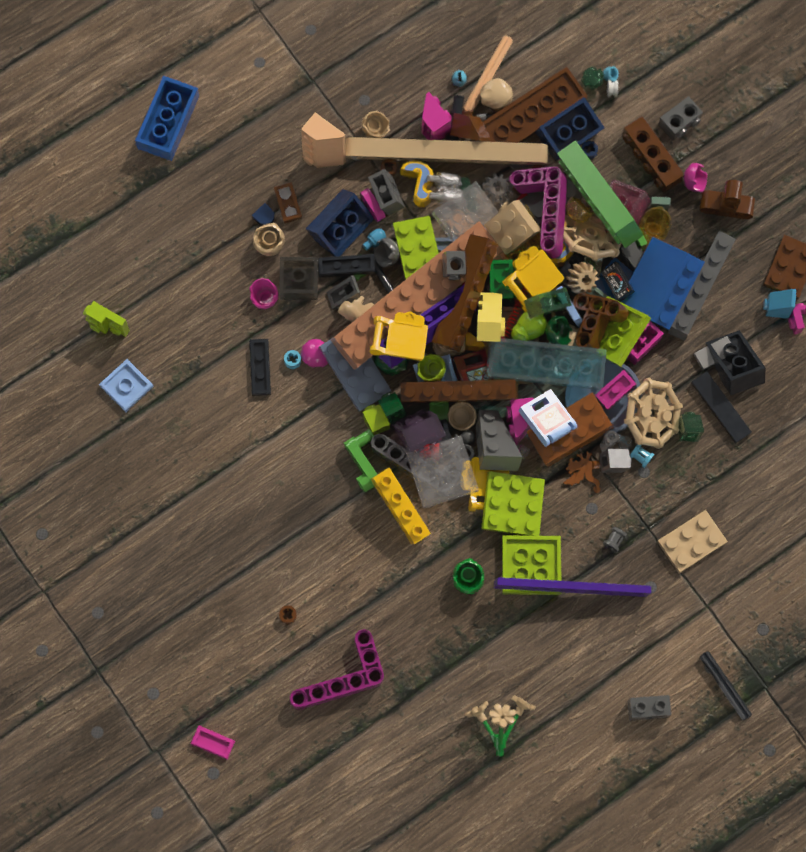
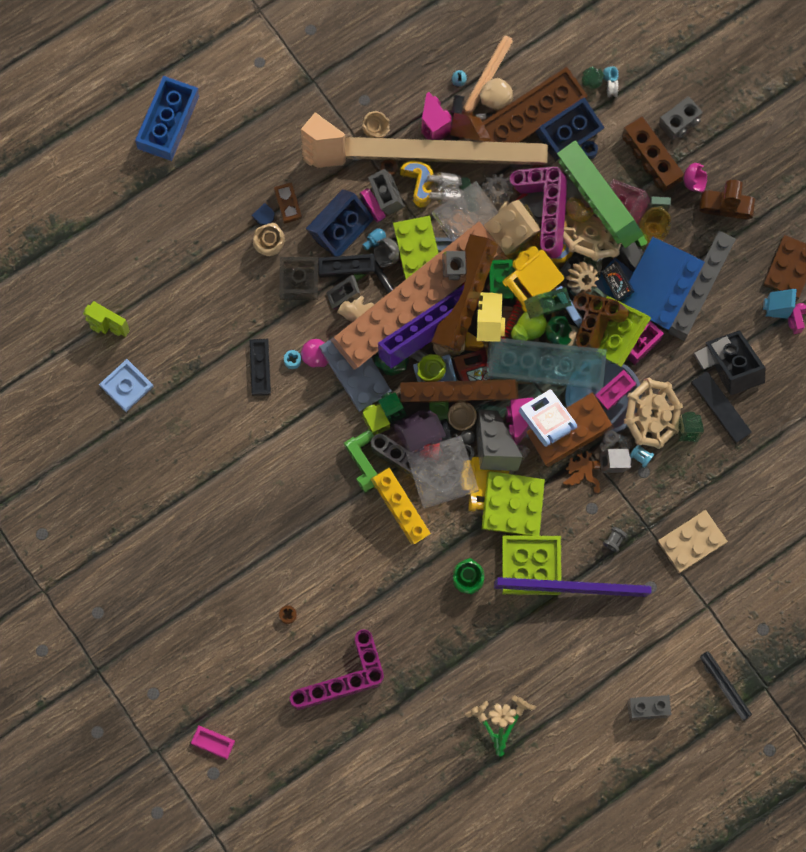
(263, 293): dark pink hair -> none
(405, 336): yellow piece -> none

